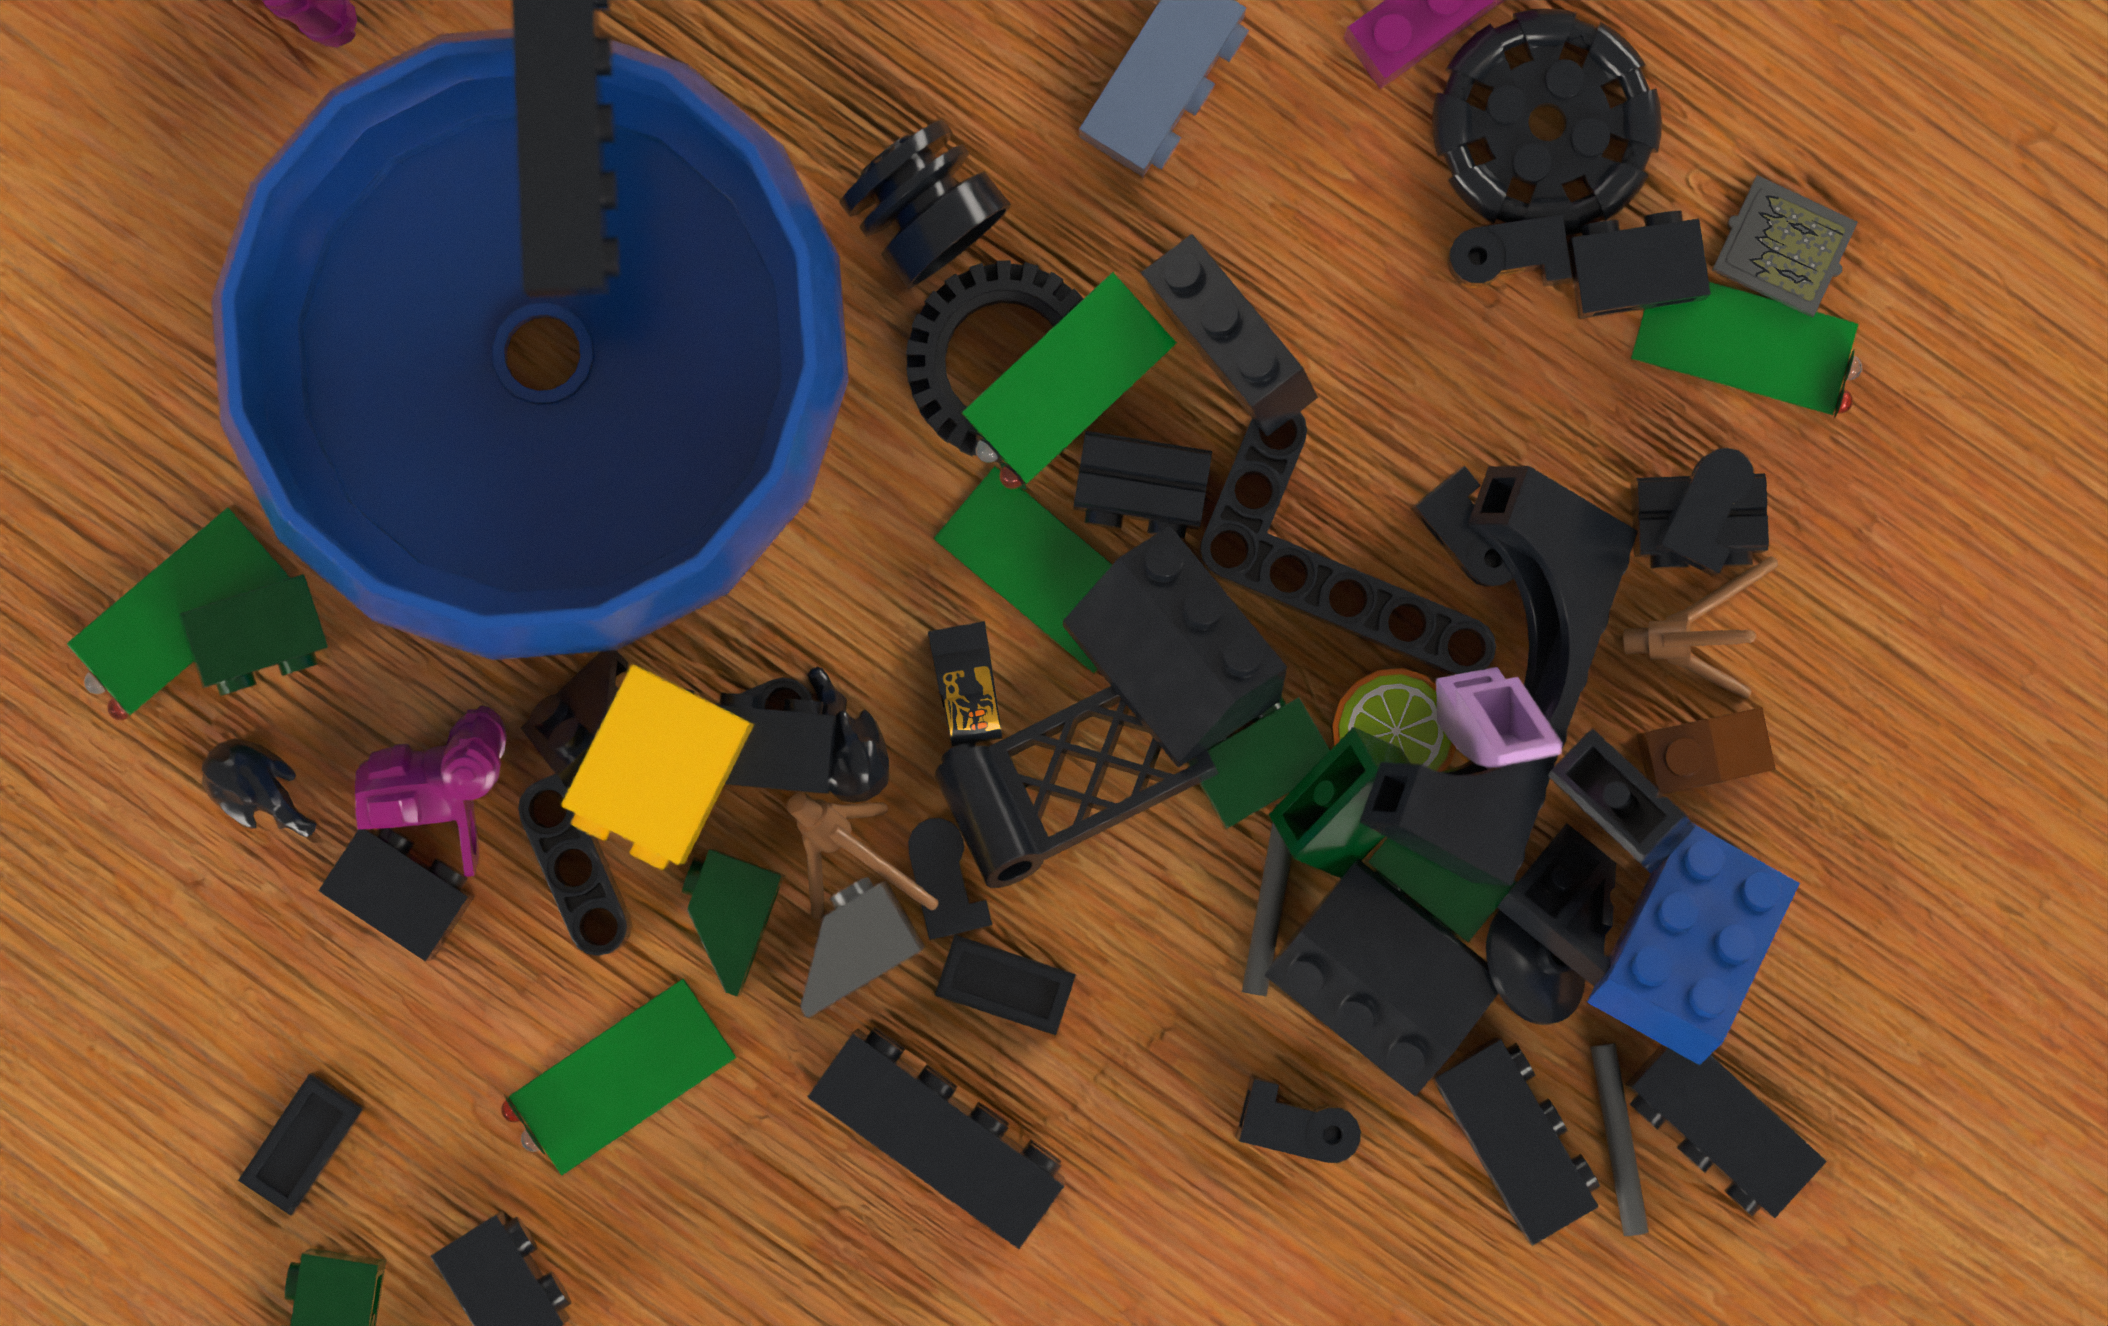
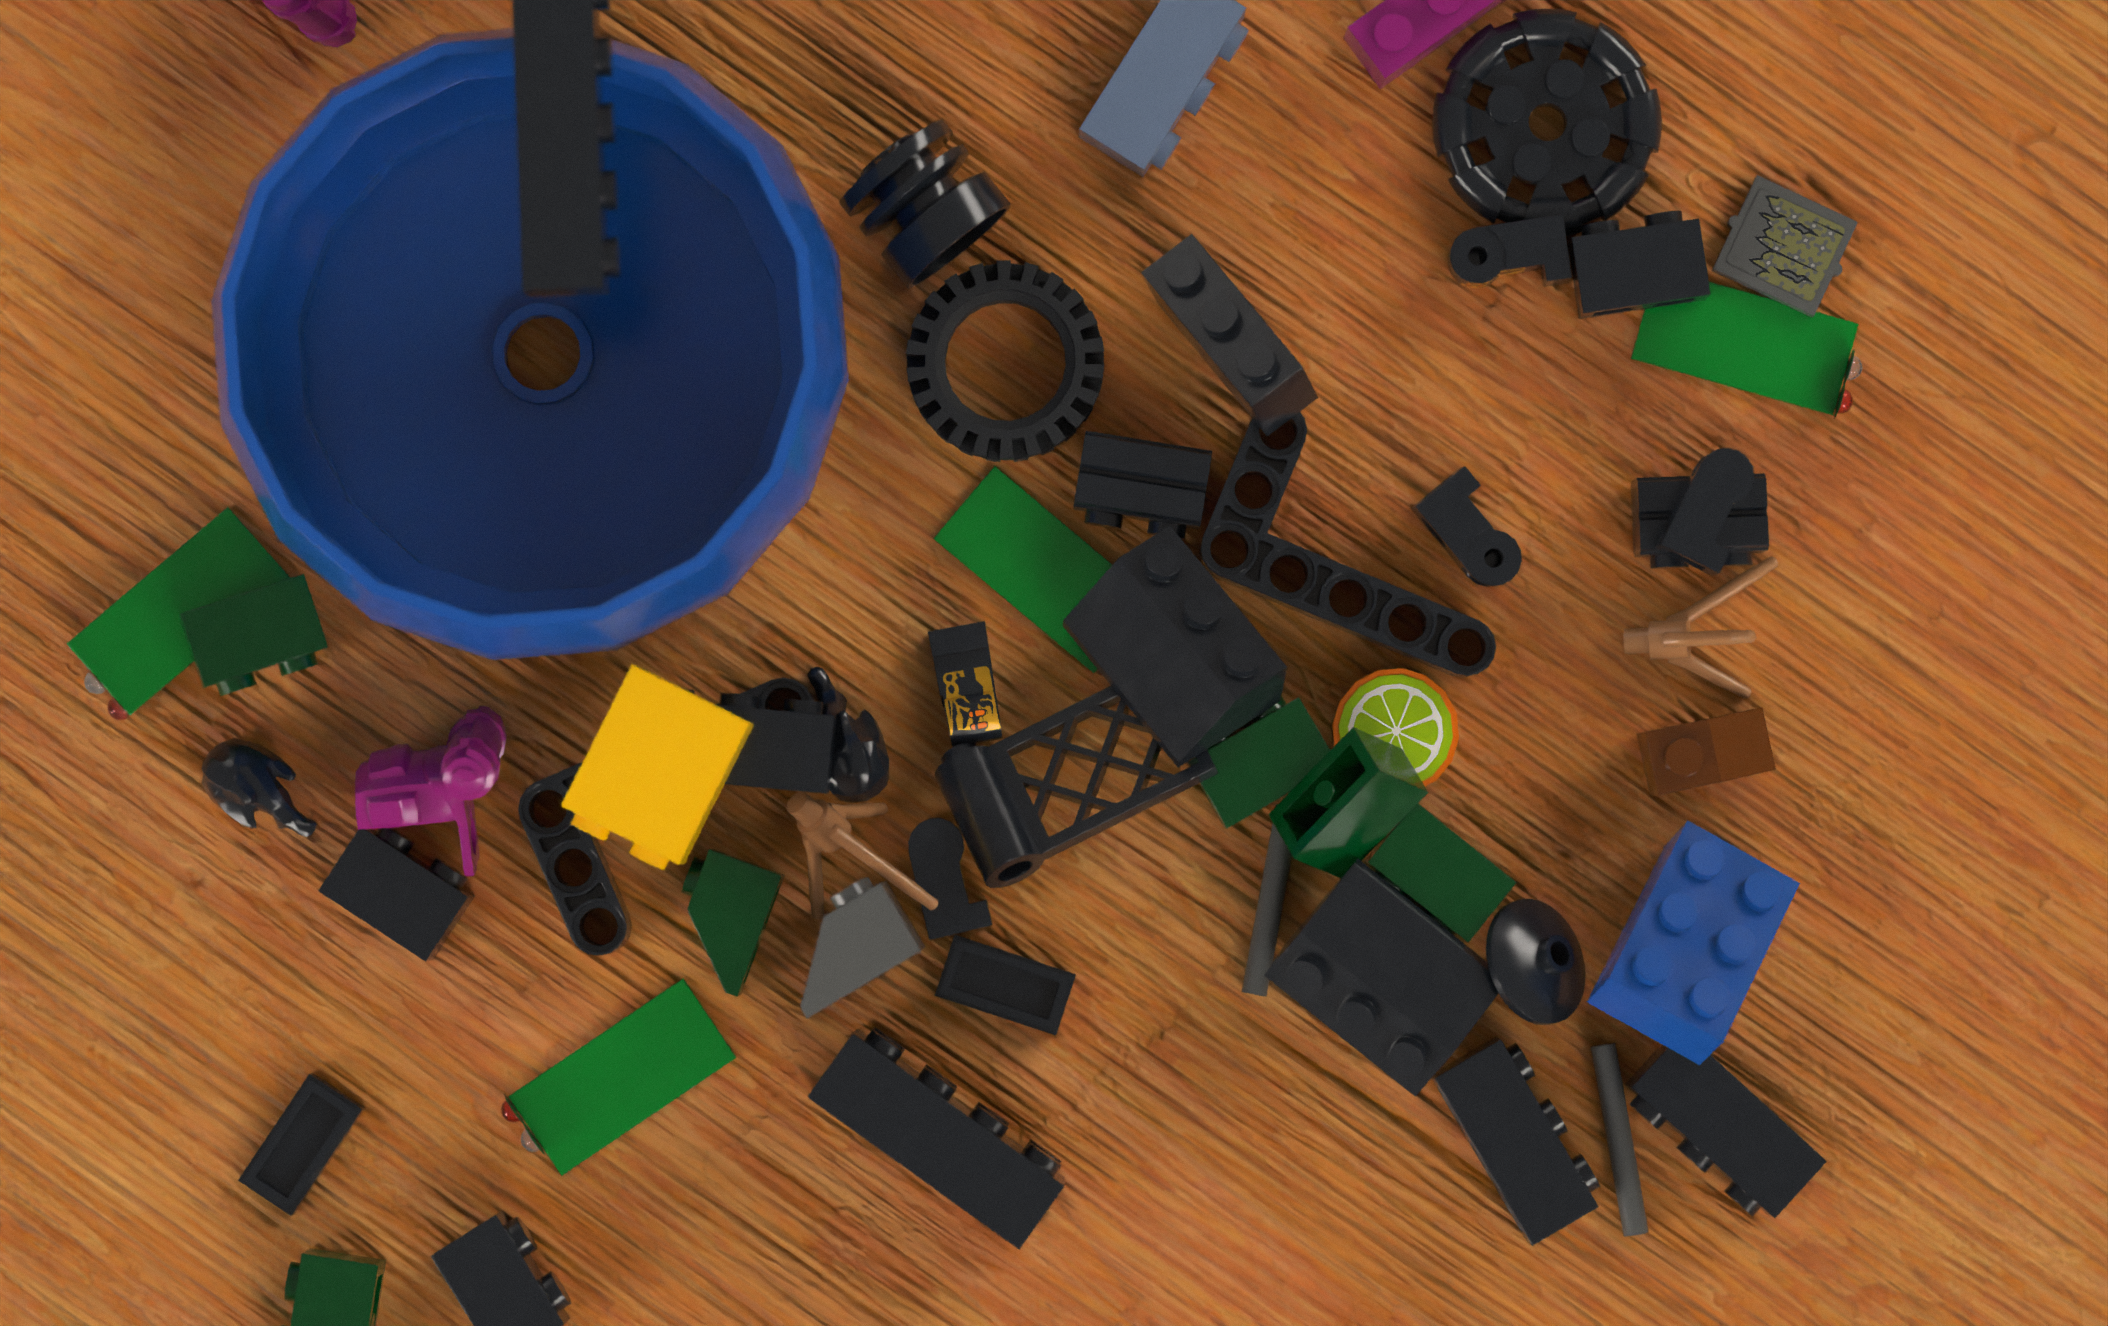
(568, 722): black wing -> none
(1066, 381): green piece -> none
(1316, 1133): black leg -> none
(1493, 719): lavender slope -> none
(1567, 902): black wing -> none
(1568, 573): black arch -> none
(1621, 800): black brick -> none

